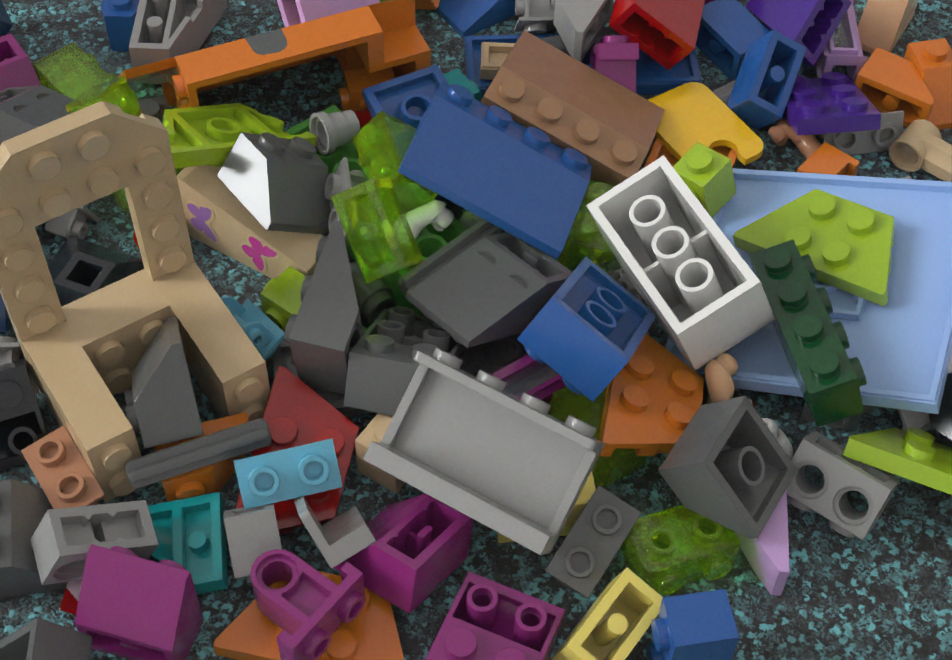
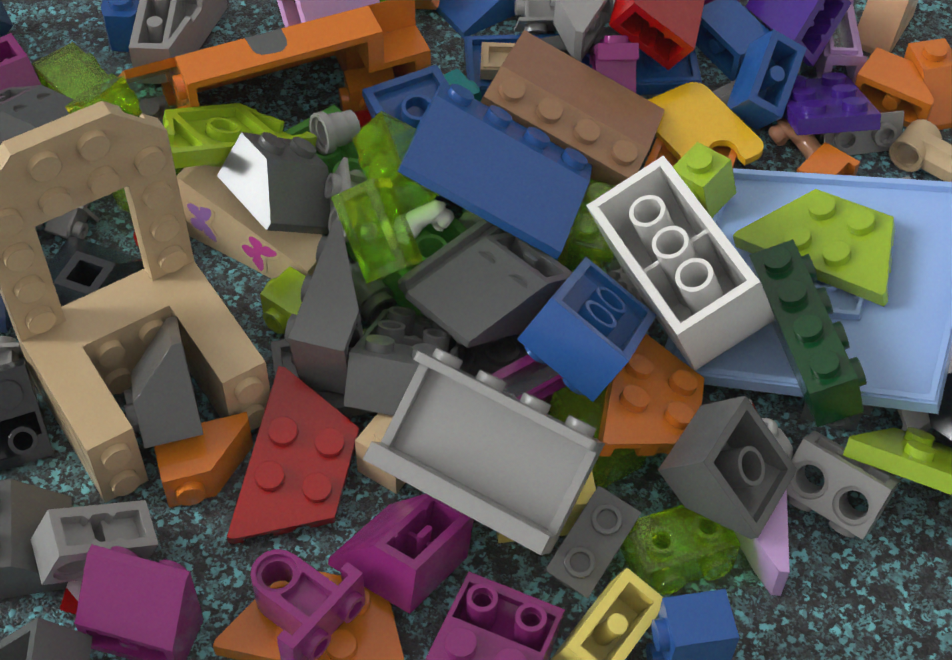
(62, 471): nougat hinge -> none
(195, 537): teal wing -> none
(198, 453): dark grey axle -> none
(250, 535): light grey brick -> none
(258, 327): medium azure hinge -> none
(288, 473): medium azure hinge -> none
(338, 537): light grey panel -> none
(719, 379): light nougat arm -> none

